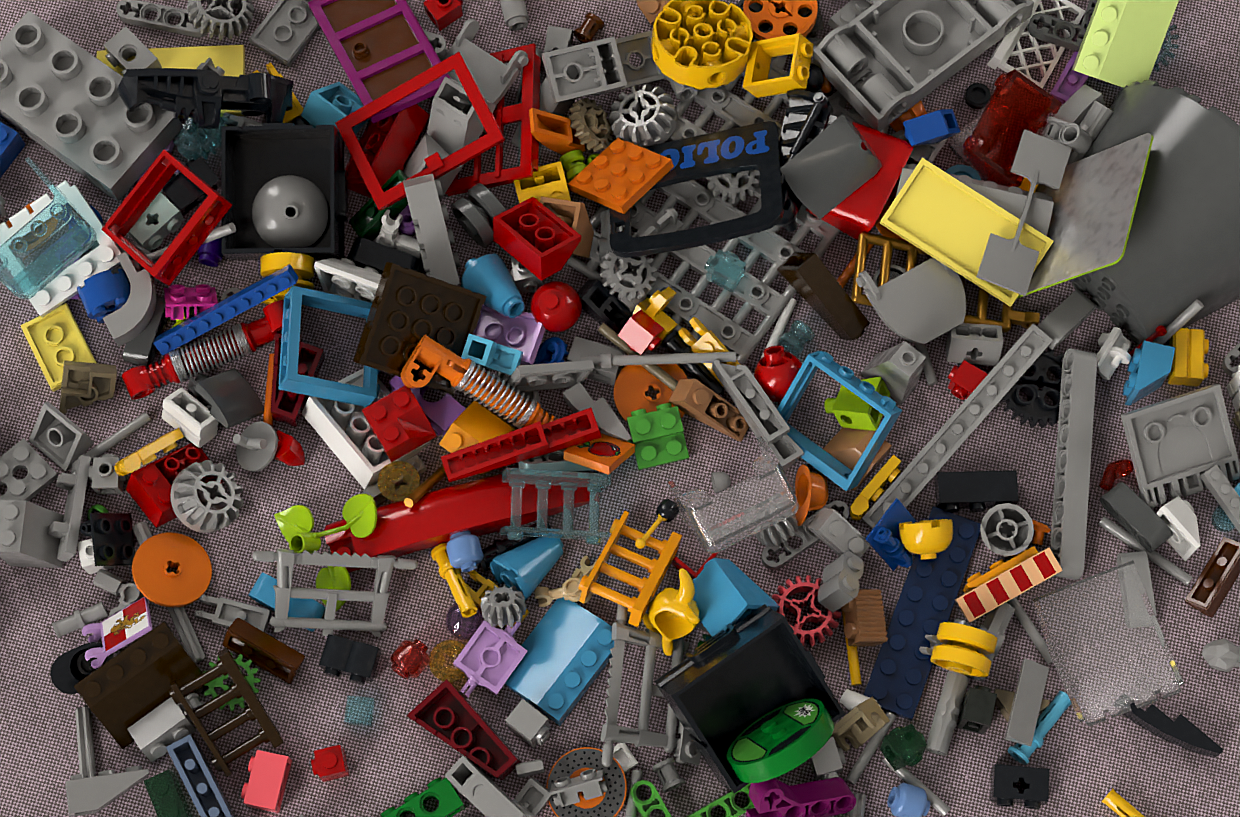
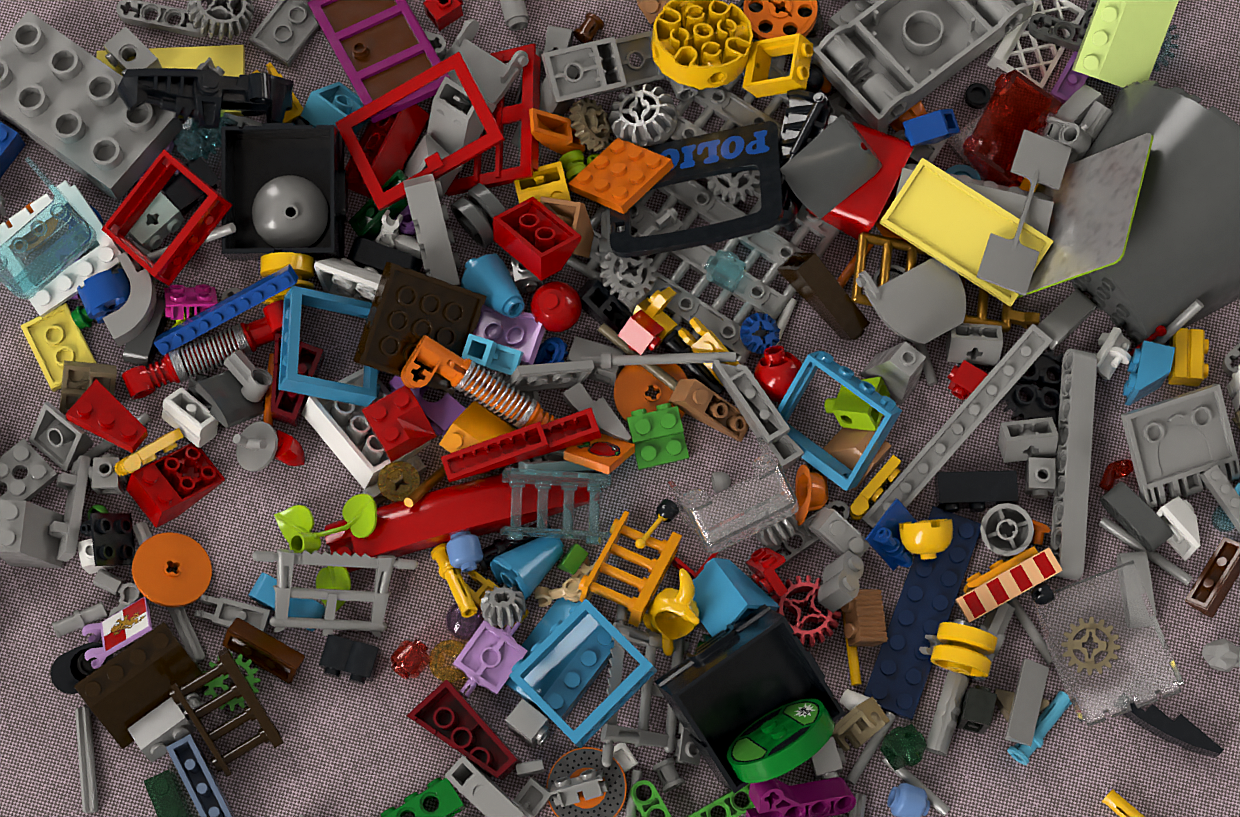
(81, 318): none -> green plate
(95, 793): light grey slope -> none
(107, 418): none -> red wing
(194, 498): light grey gear -> none
(211, 253): dark purple brick -> none
(254, 380): none -> light grey piece
(266, 781): coral brick -> none
(330, 763): red brick -> none
(359, 710): clear light blue tile -> none
(573, 559): none -> bright green slope
(612, 702): none -> dark azure window
(754, 342): none -> blue gear
(763, 566): none -> red bracket
(797, 337): clear light blue wheel -> none
(1006, 776): black brick -> none
(1027, 439): none -> light grey brick
(1040, 477): none -> light grey brick
(1042, 594): none -> black hinge
(1103, 646): none -> dark tan gear

